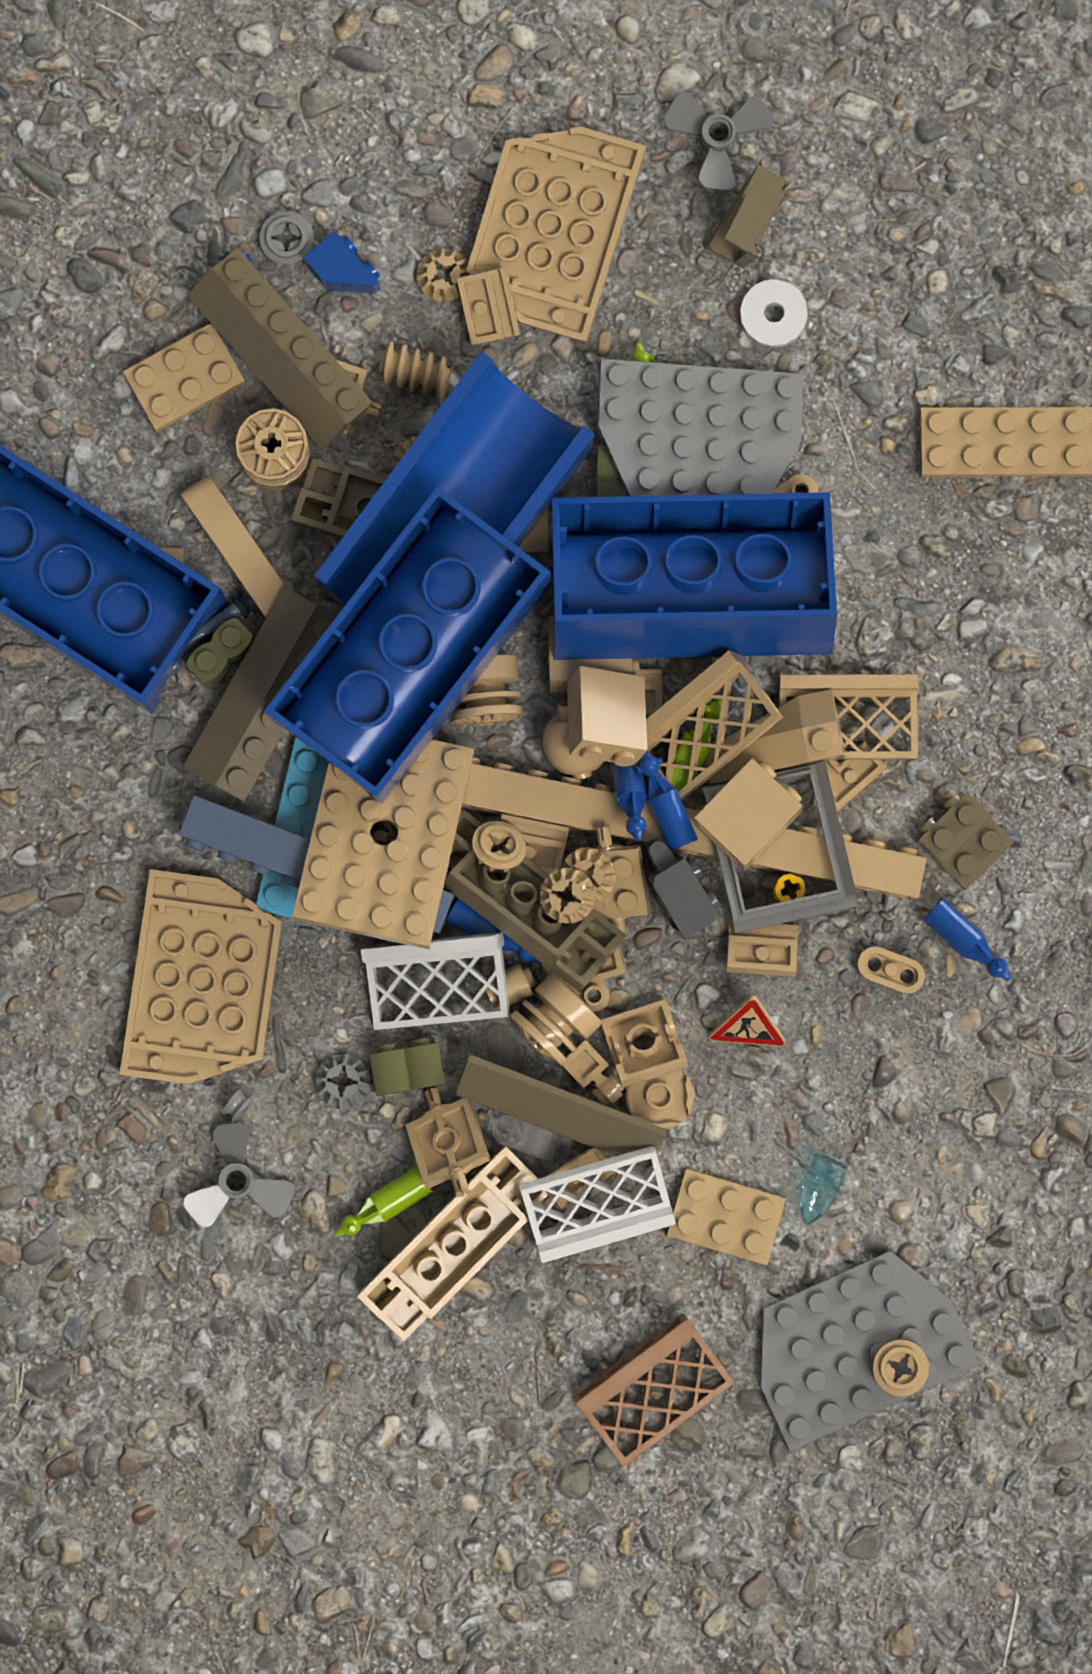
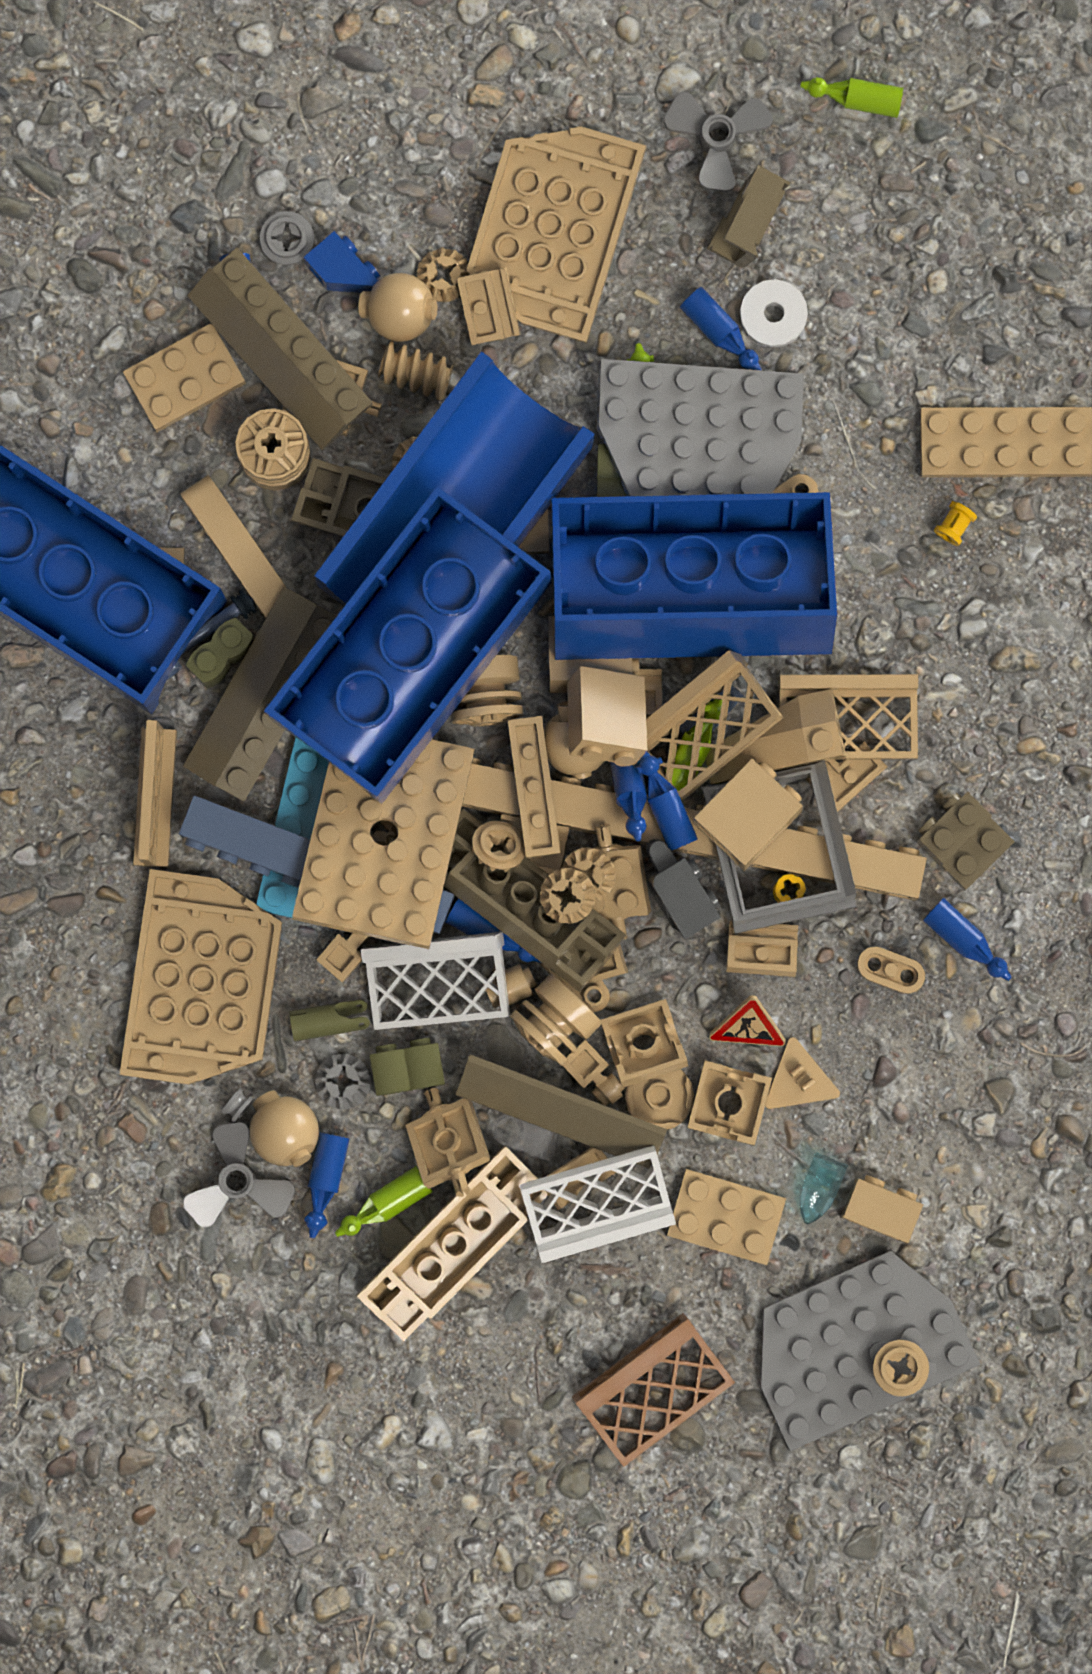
(155, 796): none -> tan fence
(283, 1129): none -> tan brick
(325, 1177): none -> blue wheel
(327, 1020): none -> olive piece
(342, 955): none -> tan plate
(398, 307): none -> tan brick
(533, 787): none -> tan plate
(707, 1116): none -> tan brick
(718, 327): none -> blue wheel
(799, 1079): none -> tan piece
(859, 95): none -> lime wheel
(881, 1209): none -> tan brick
(955, 523): none -> yellow bush

